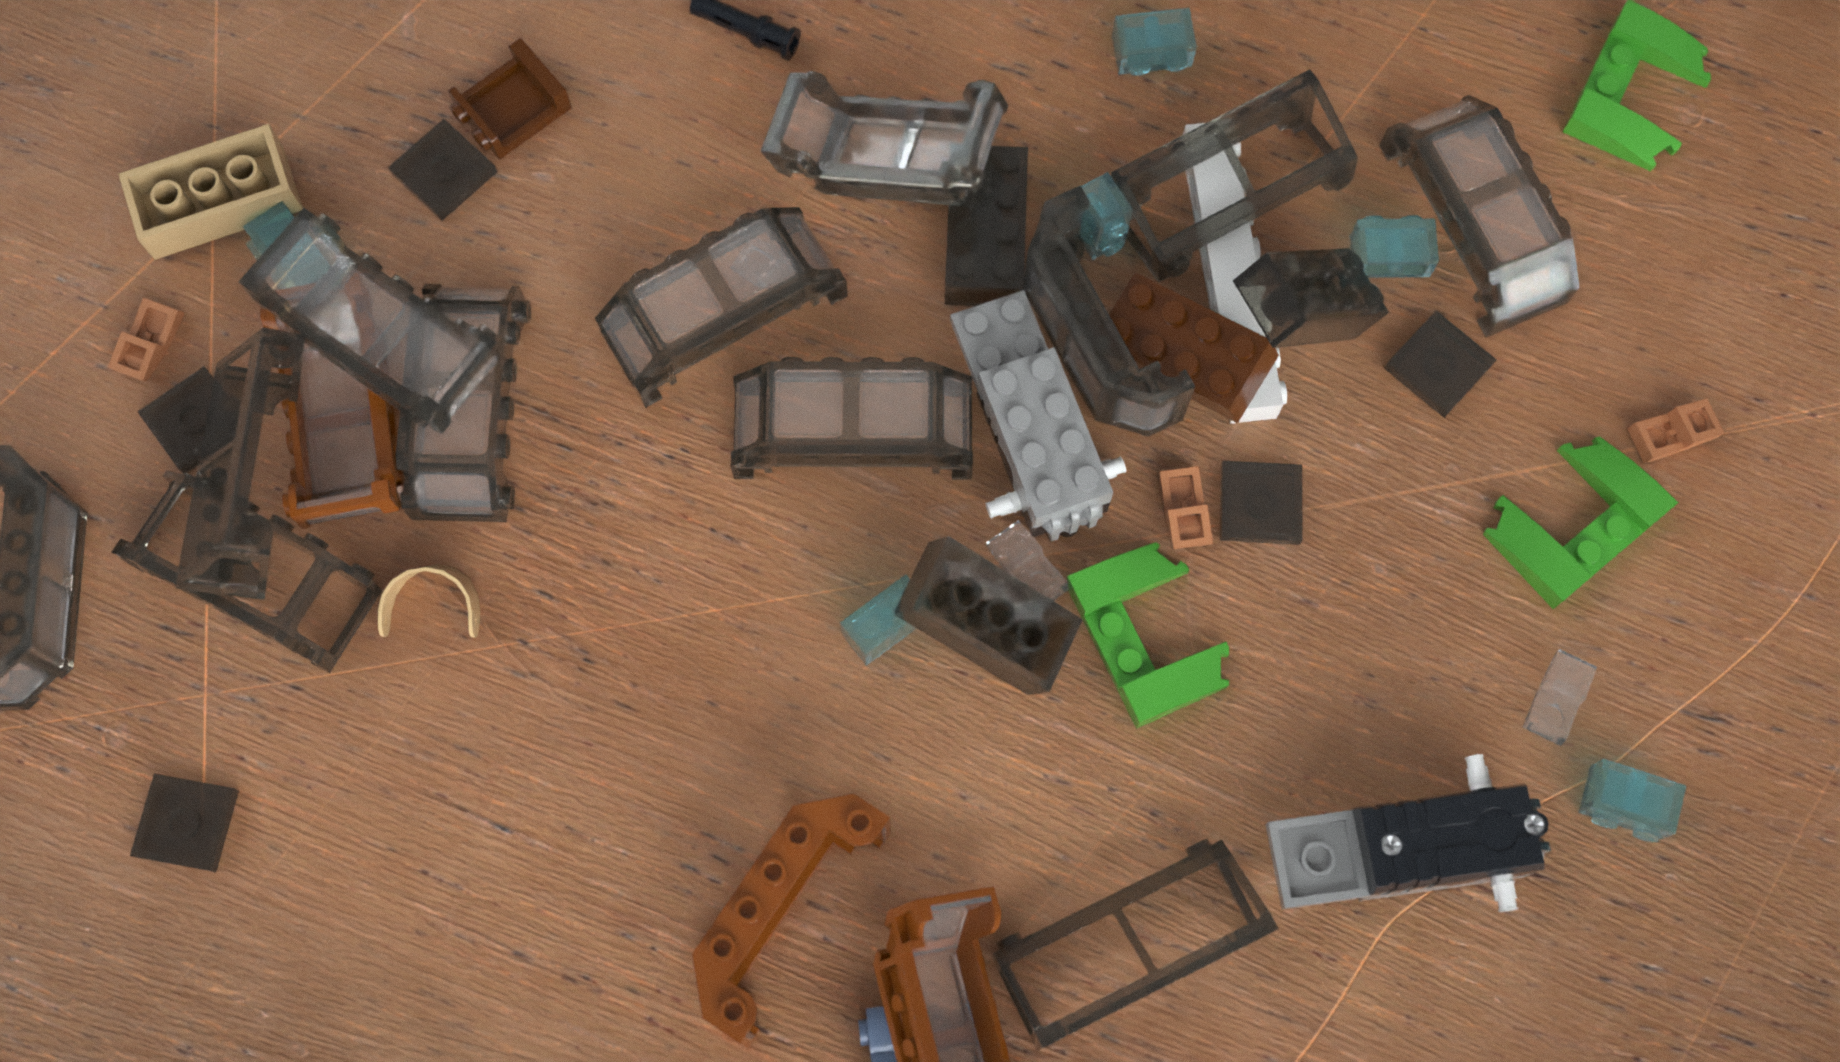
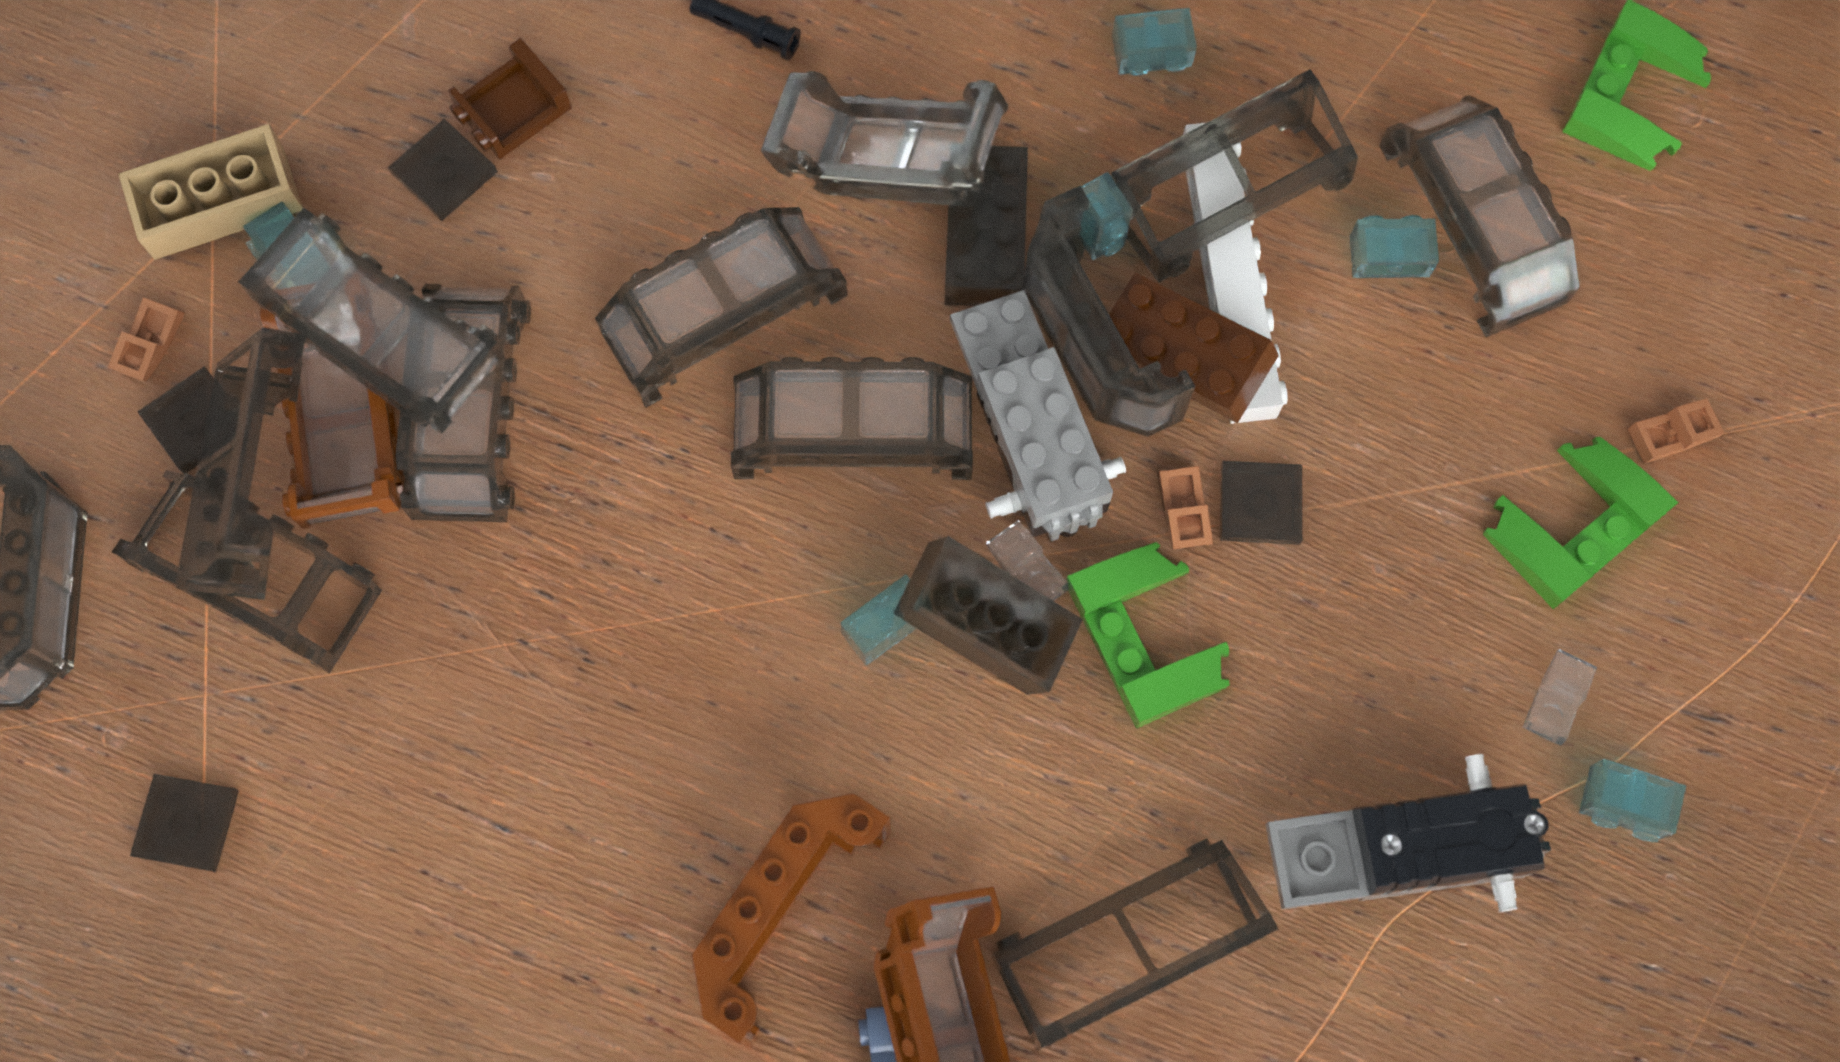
(463, 582): tan piece -> none
(1310, 296): clear smoke brick -> none
(1440, 364): clear smoke tile -> none

